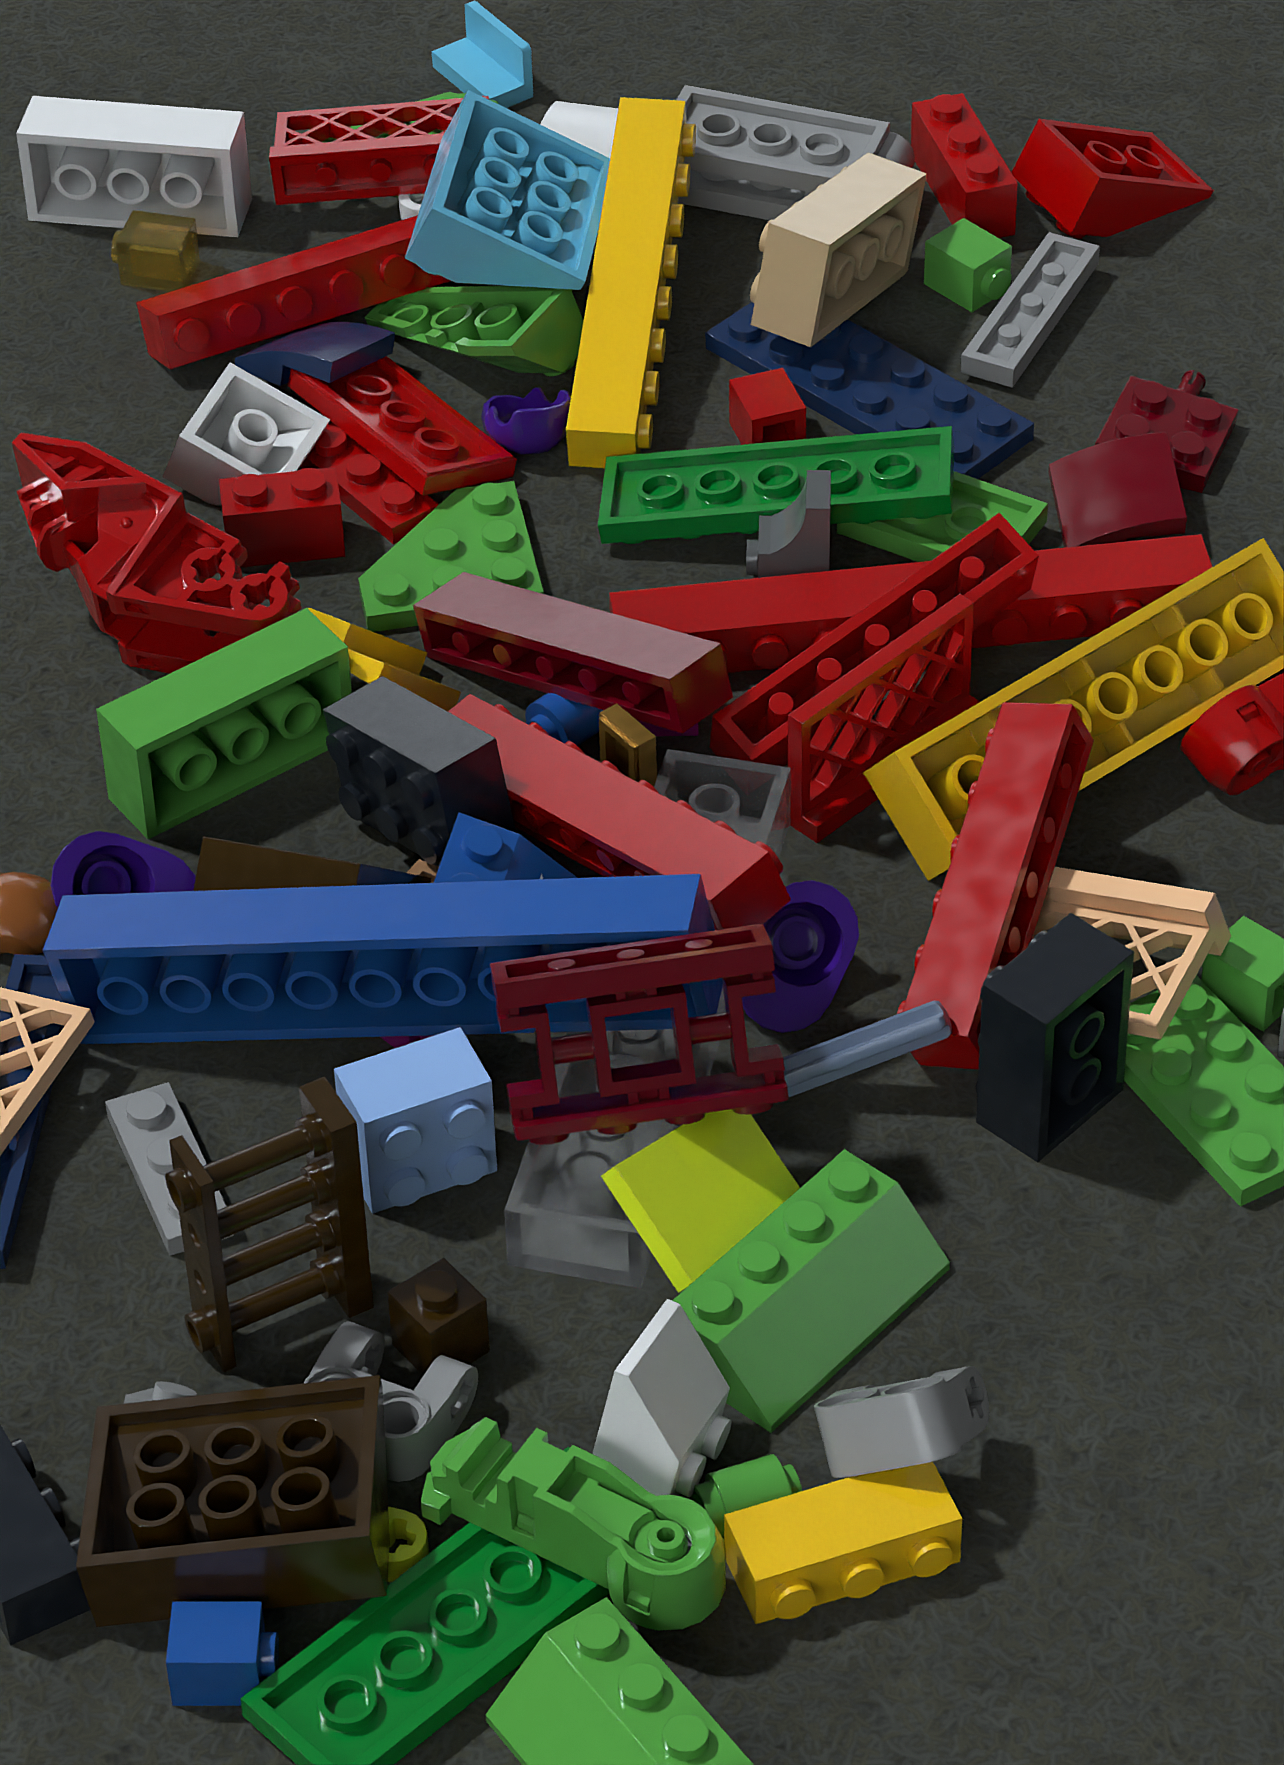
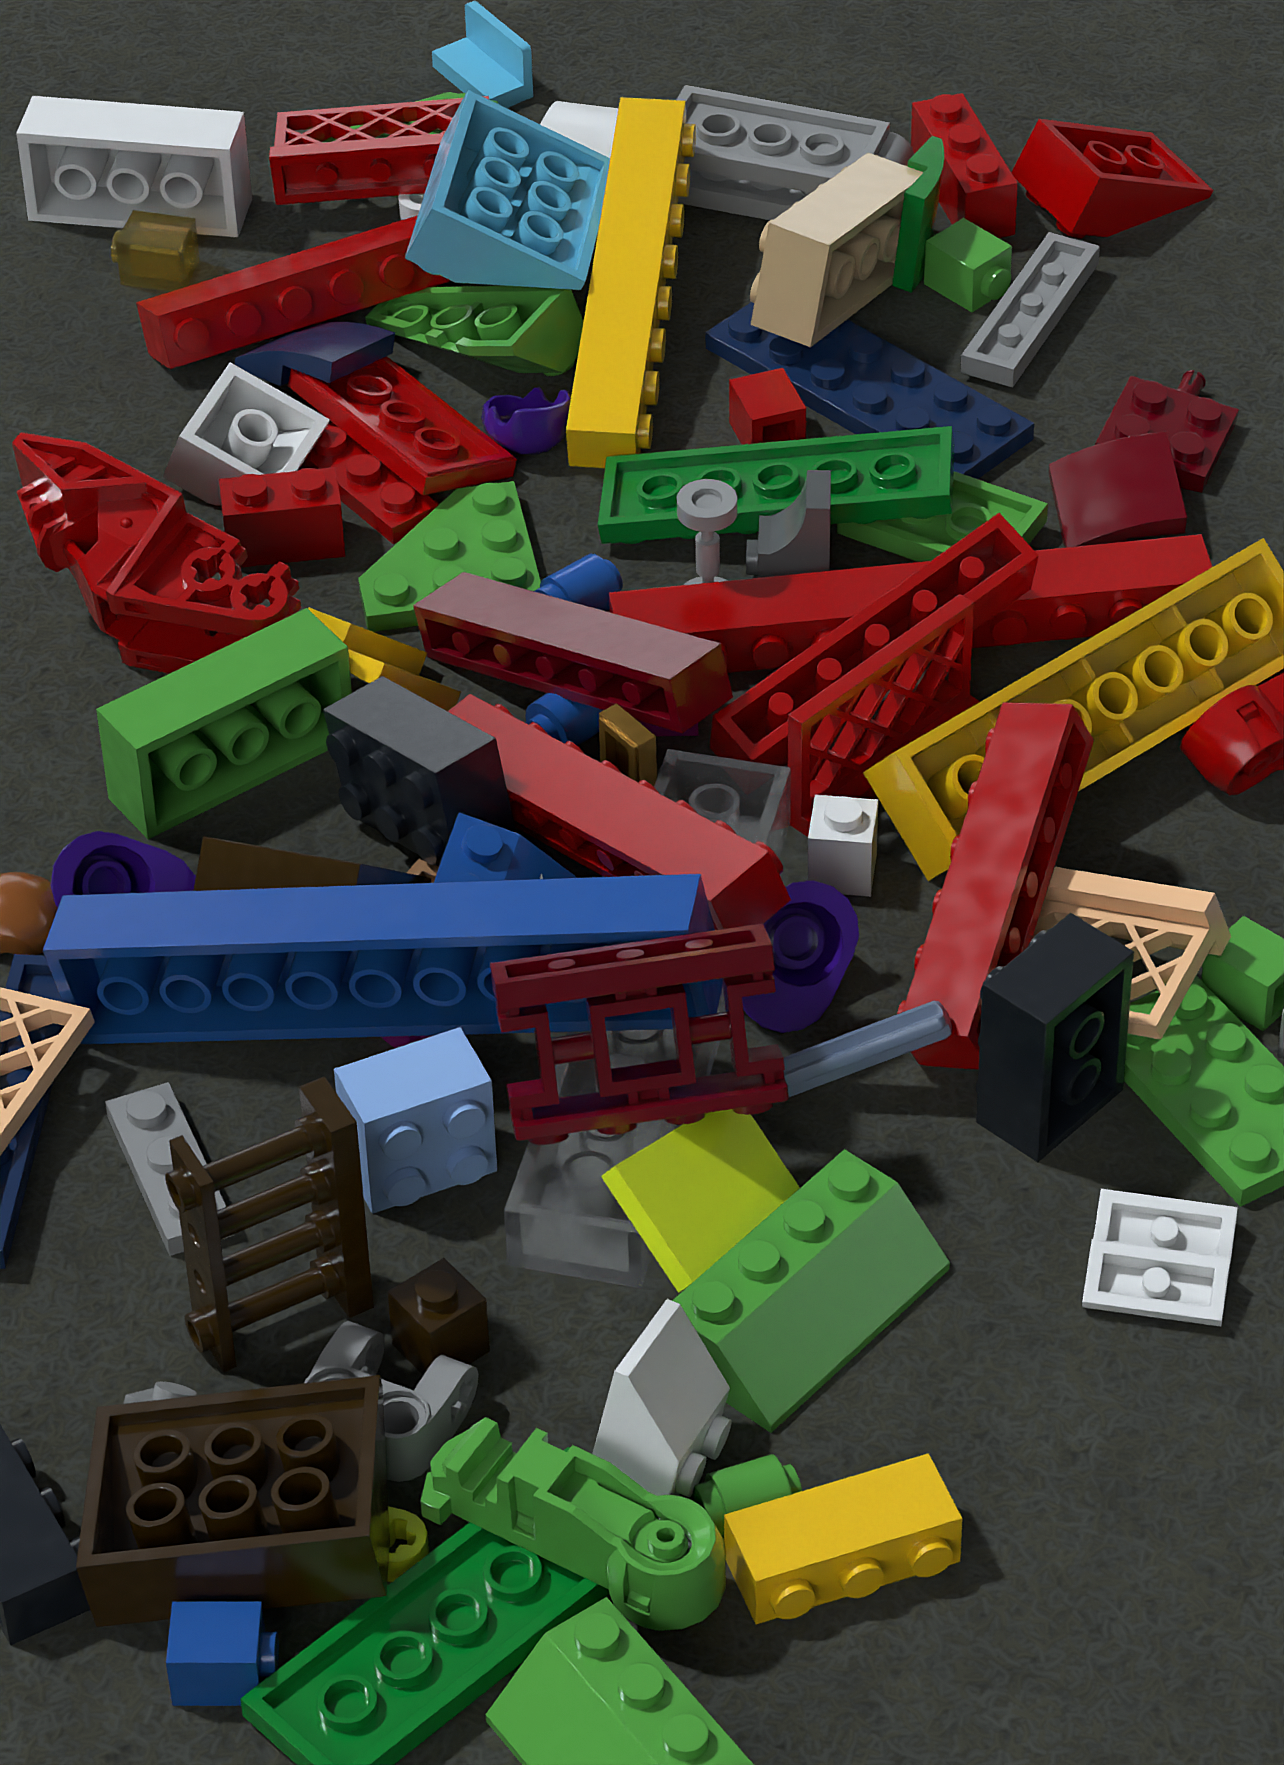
(584, 582): none -> blue brick
(707, 507): none -> light grey wheel
(843, 843): none -> white brick
(902, 1422): light grey piece -> none
(918, 215): none -> green slope
(1160, 1257): none -> white slope

